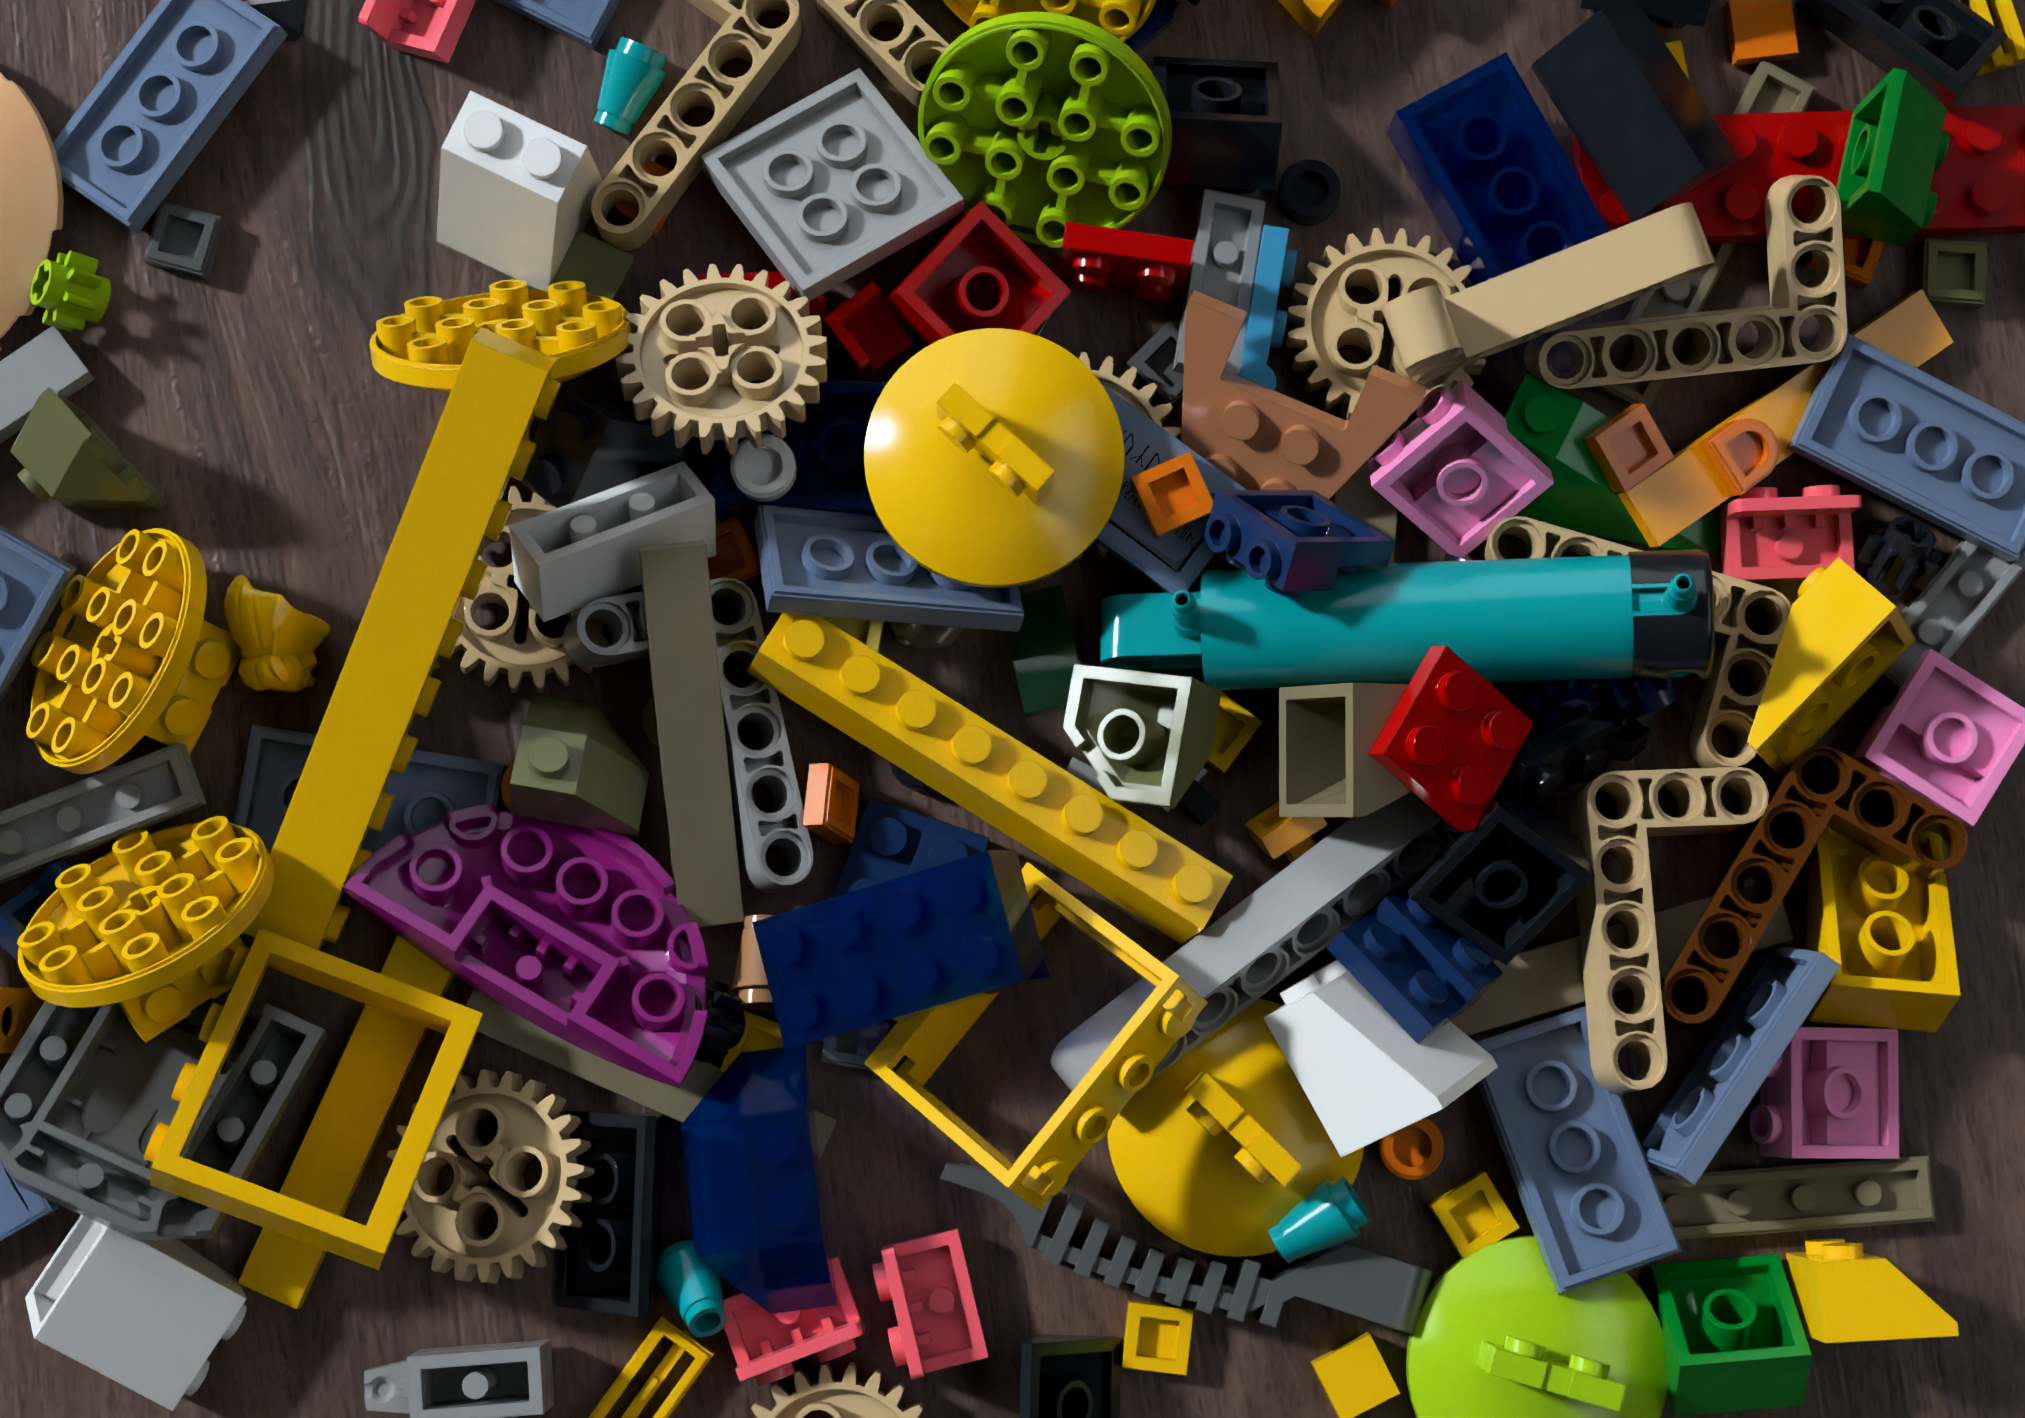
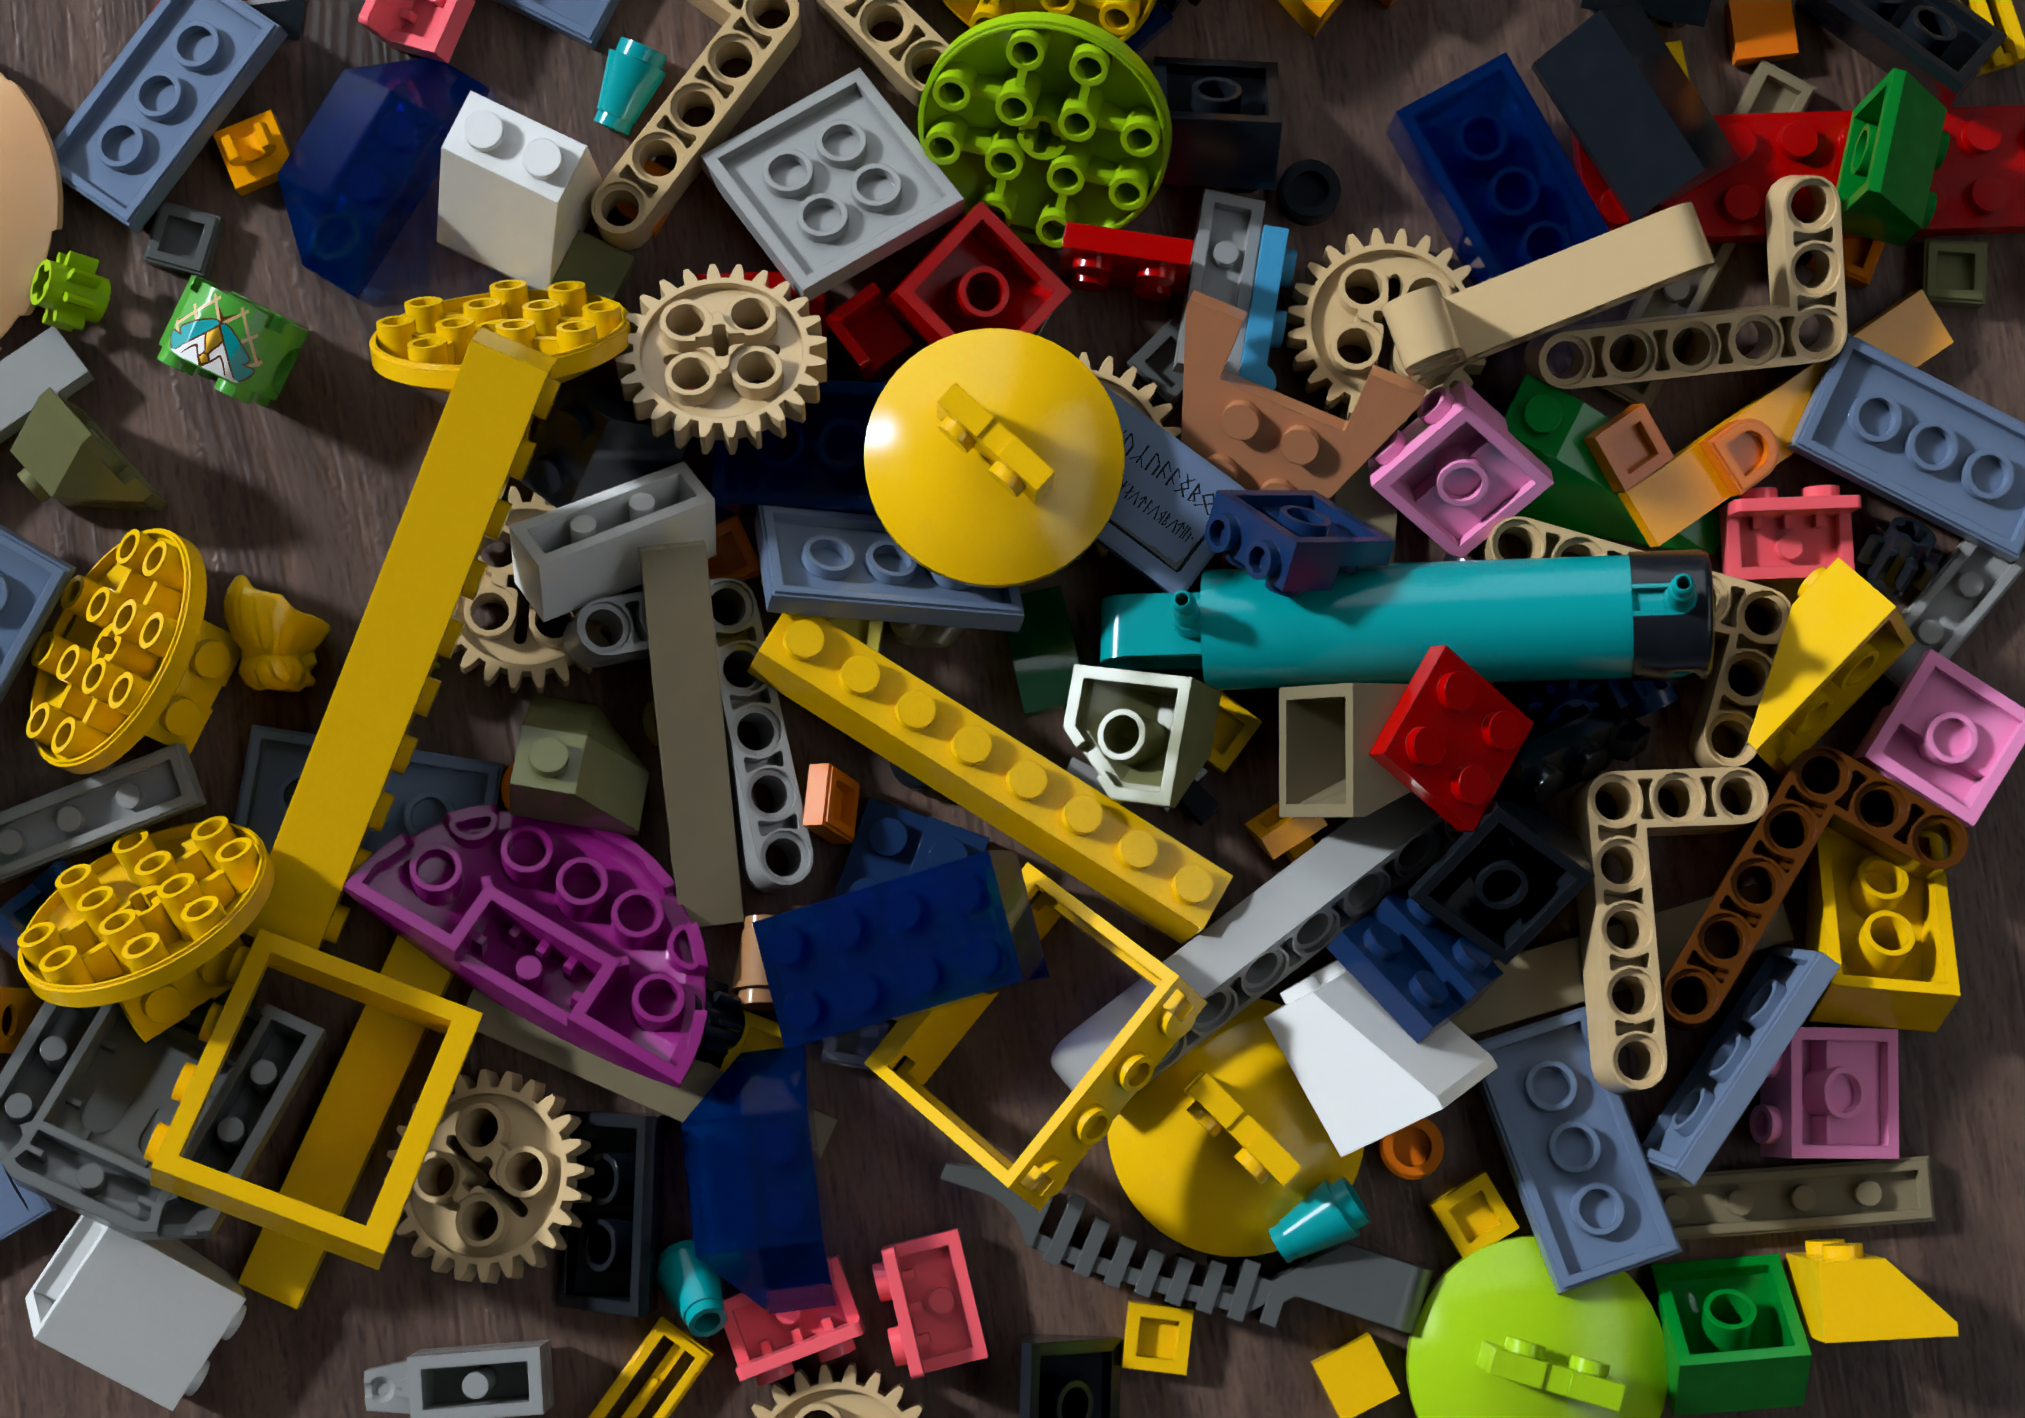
(231, 339): none -> bright green brick
(253, 151): none -> light orange tile
(369, 164): none -> clear blue wedge
(764, 472): white tile -> none
(1172, 495): orange tile -> none

